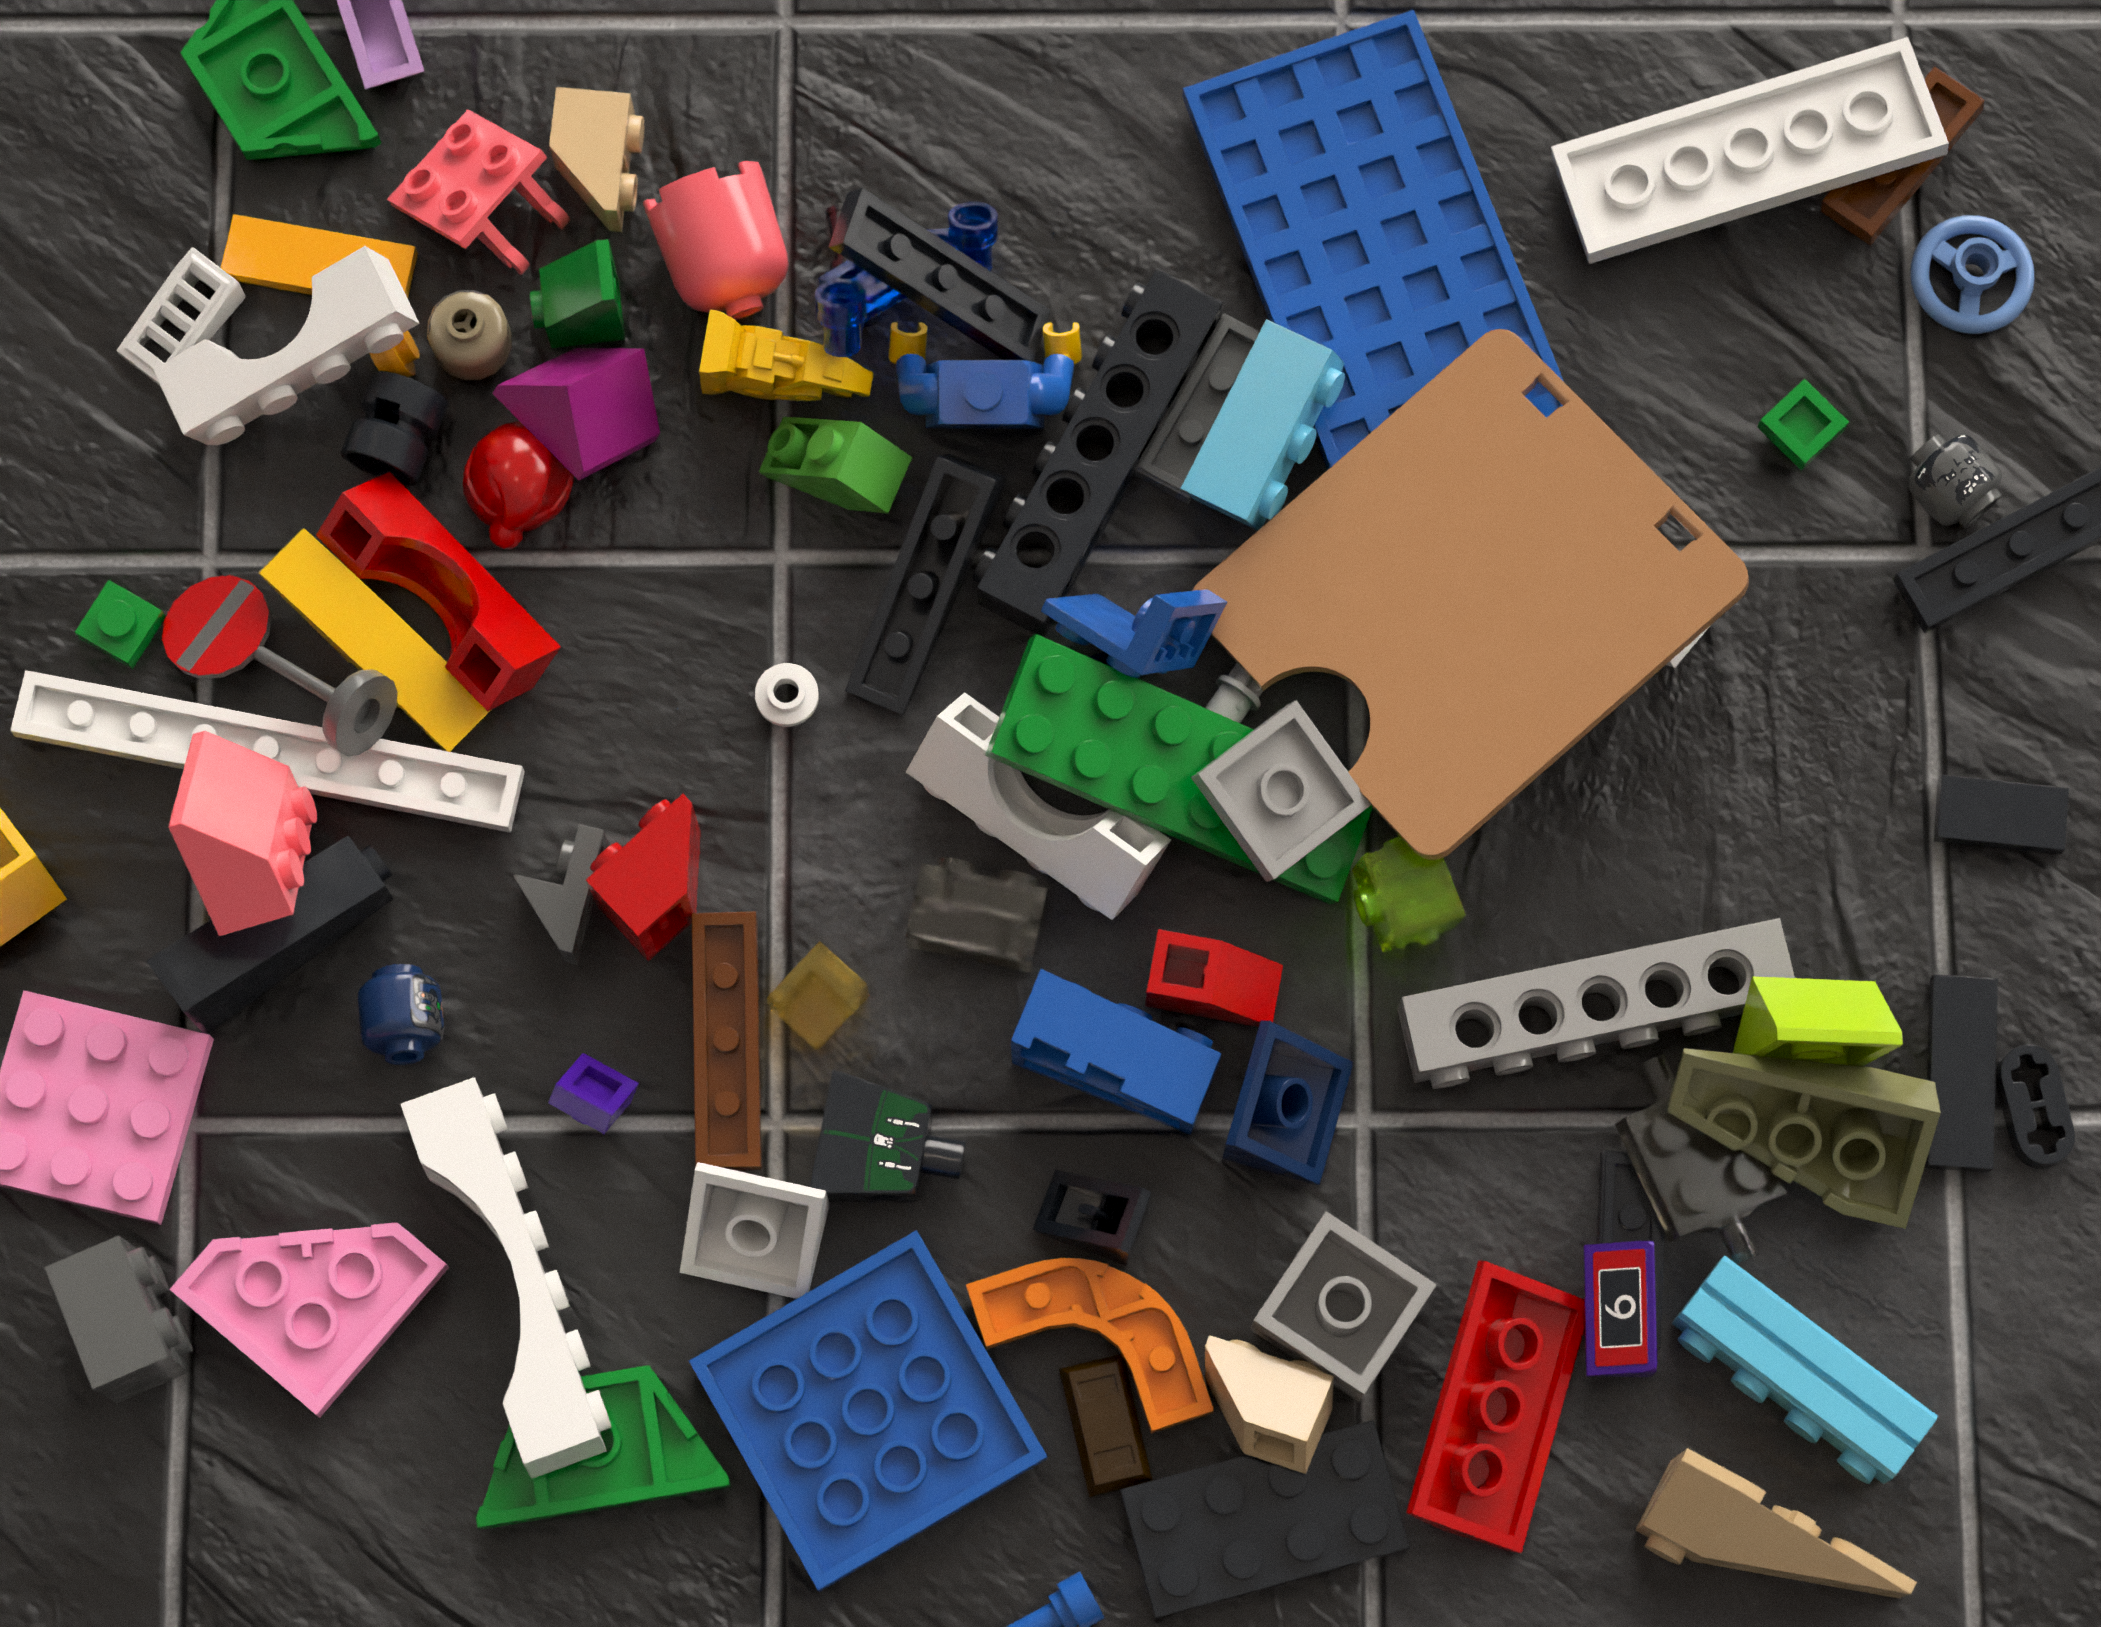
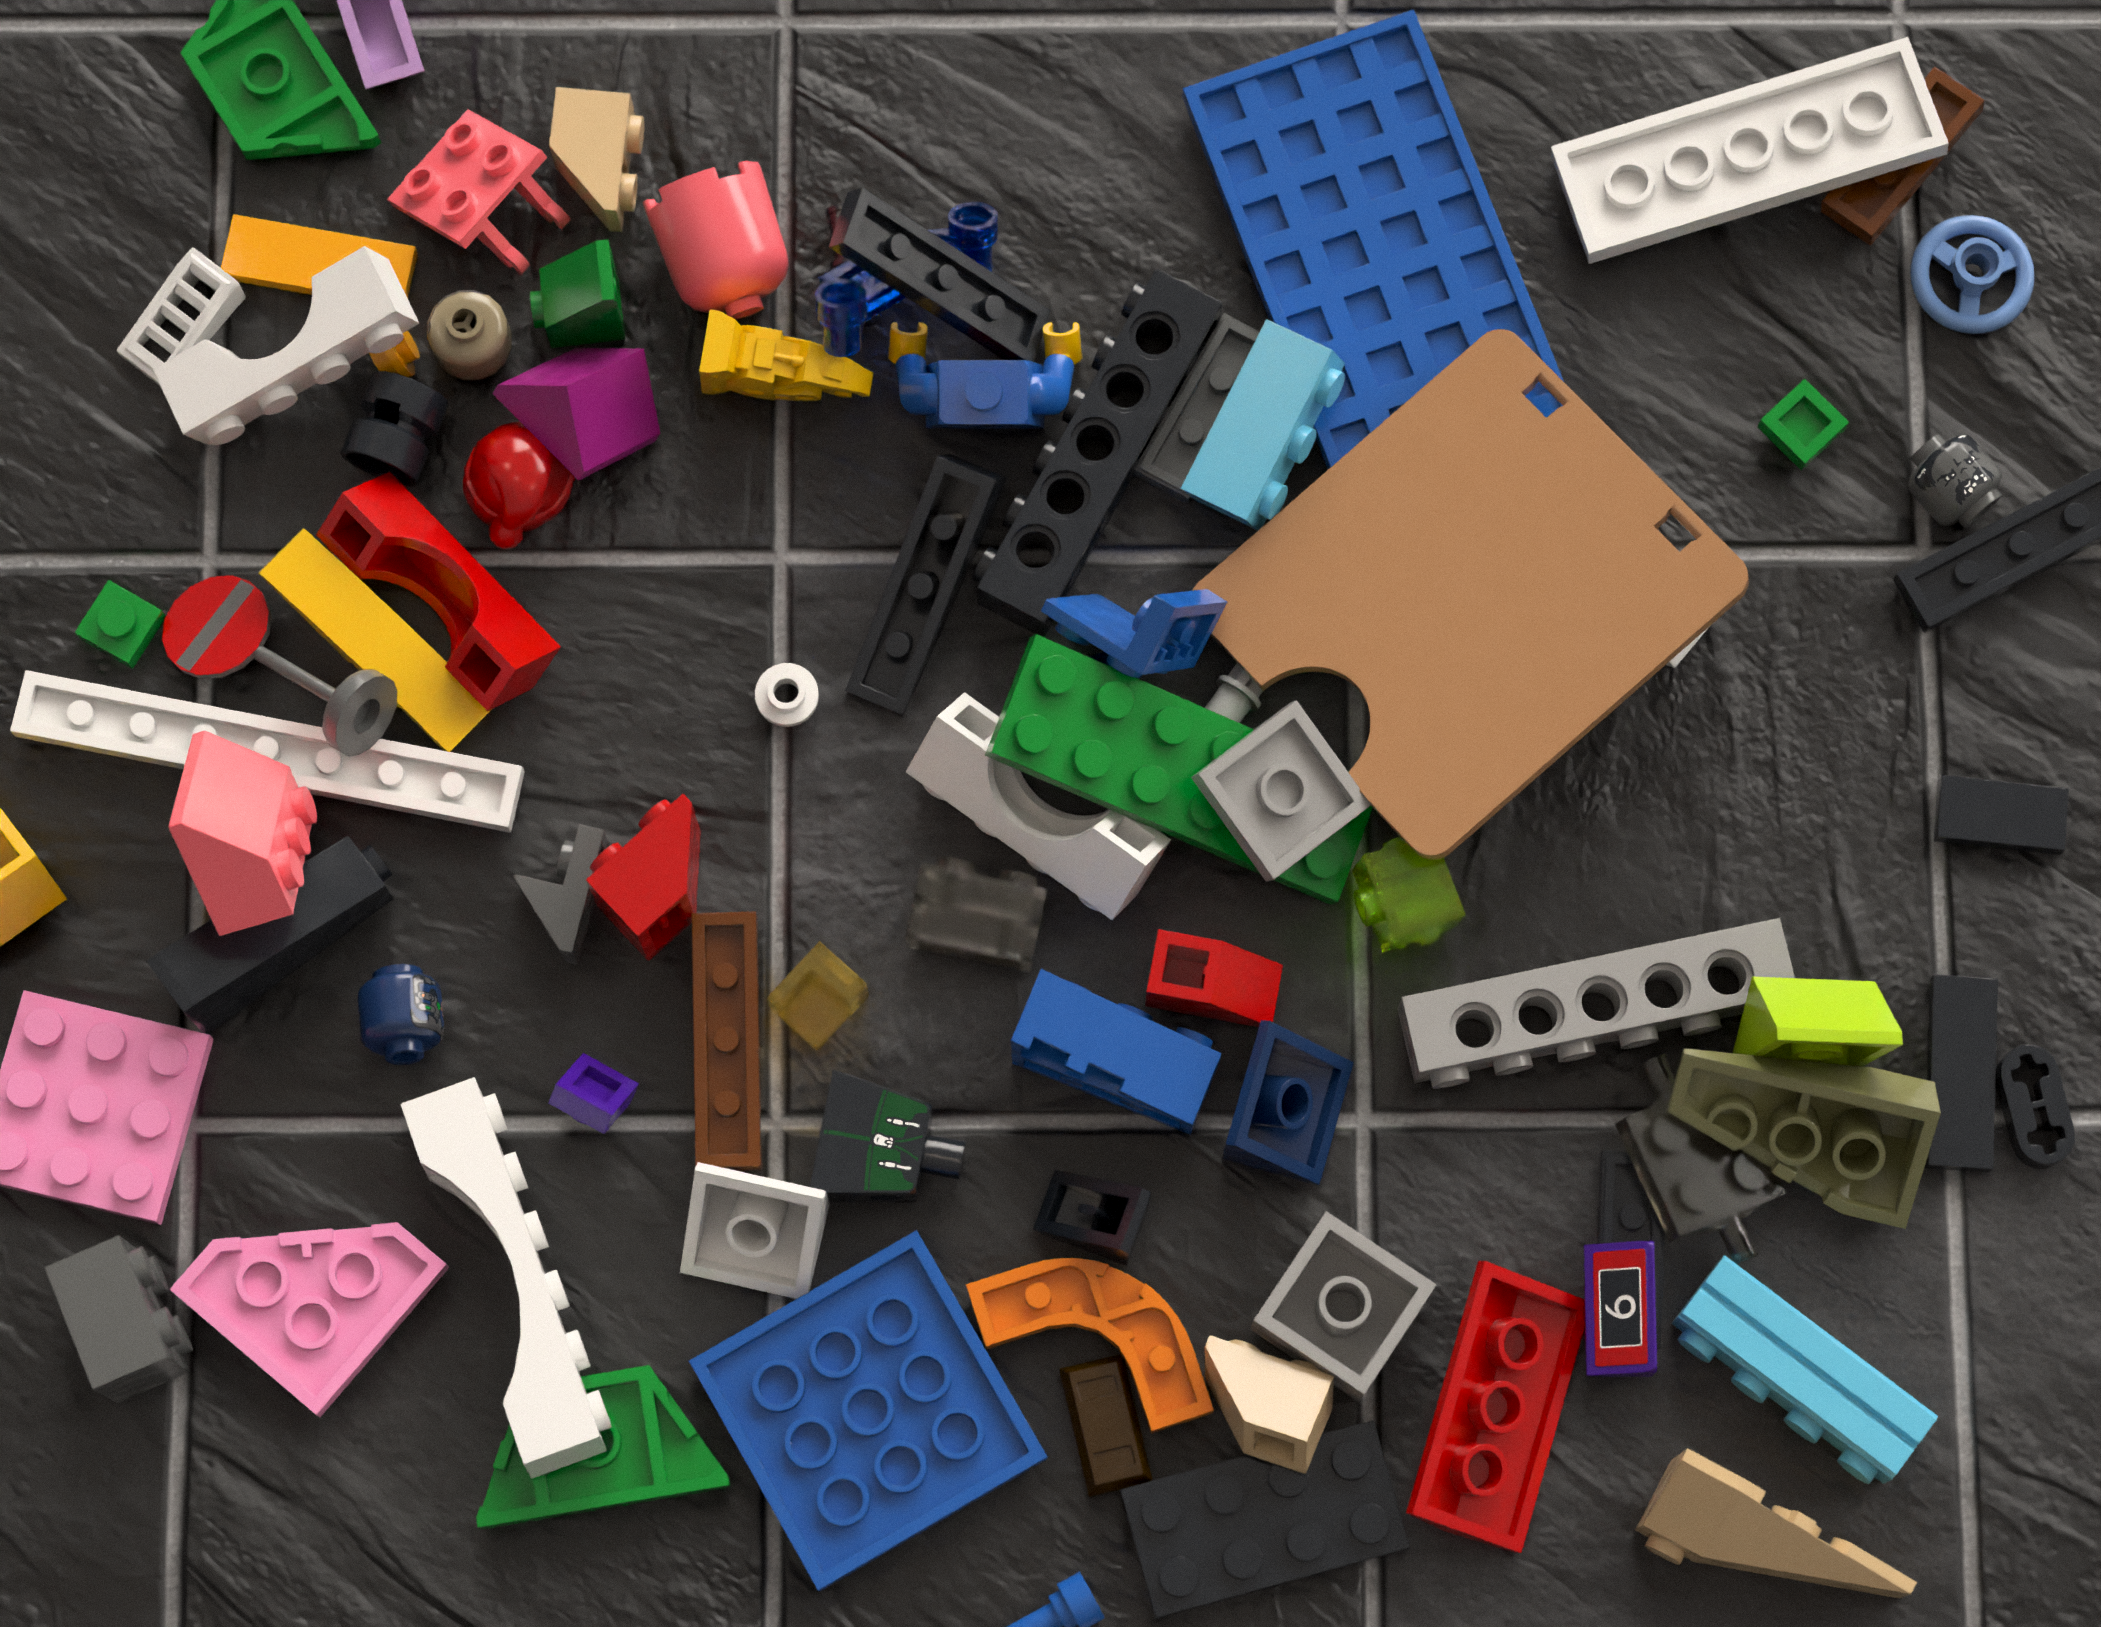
(836, 462): bright green slope -> none

